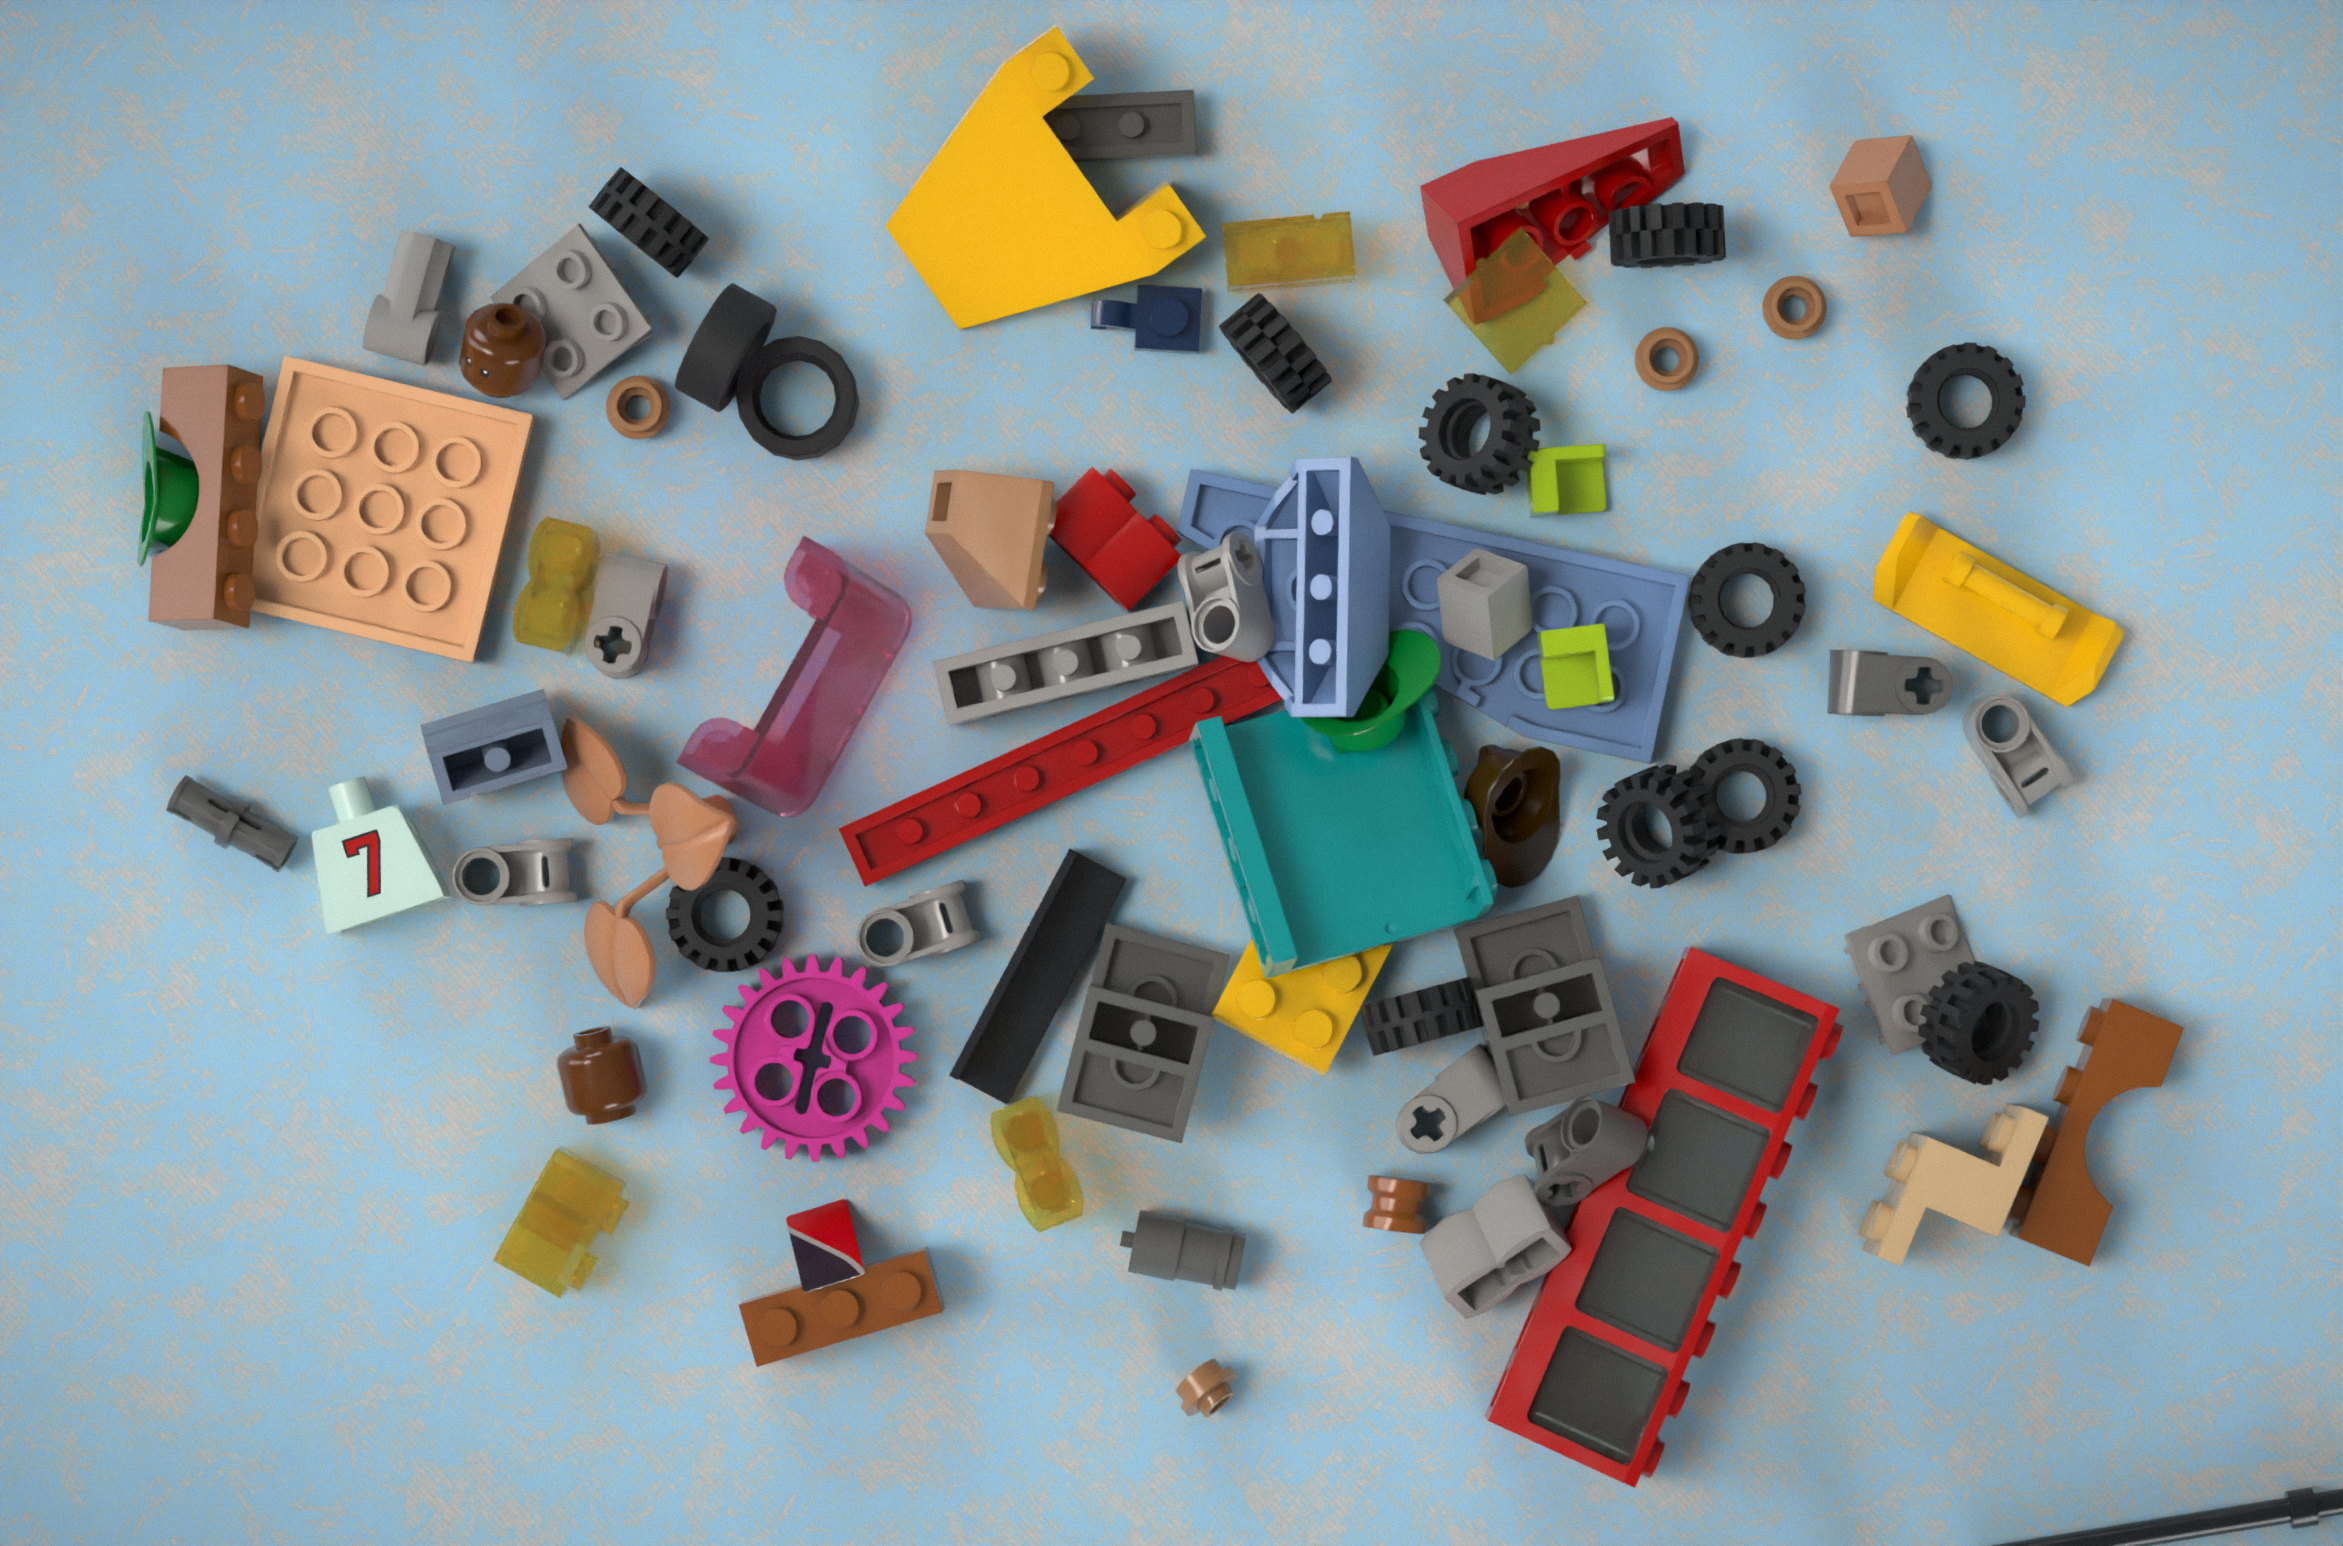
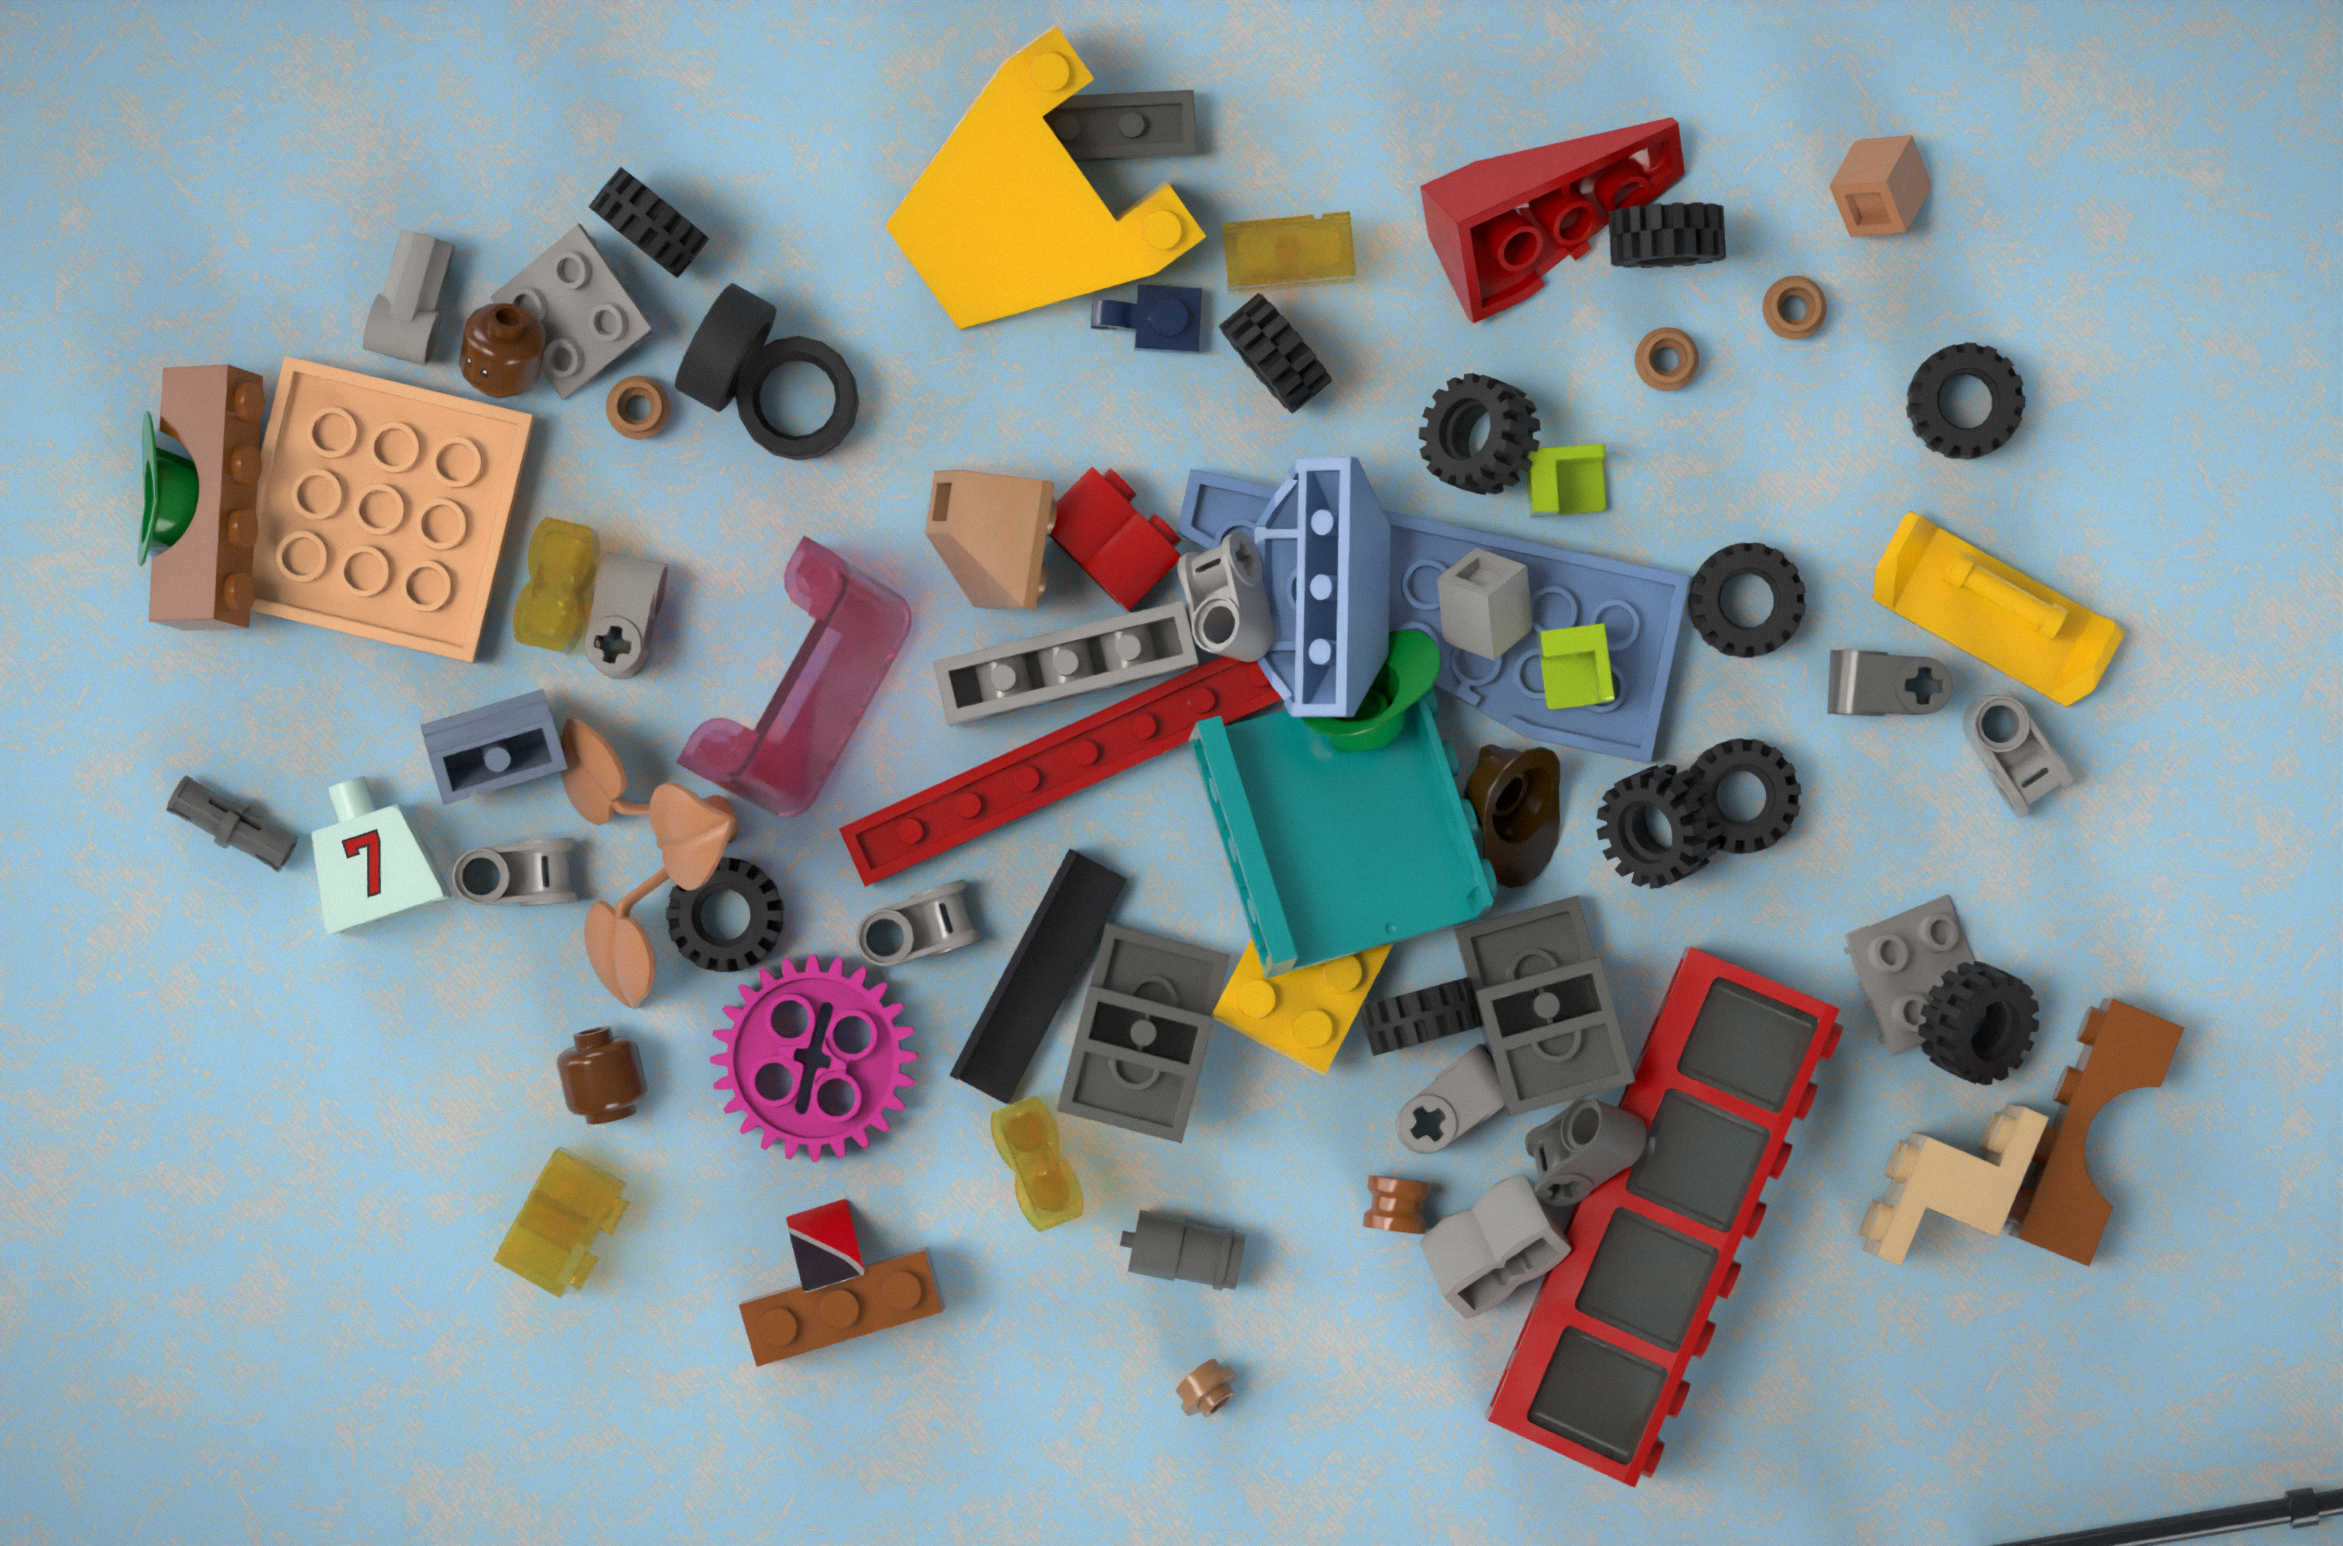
(1515, 301): clear yellow piece -> none

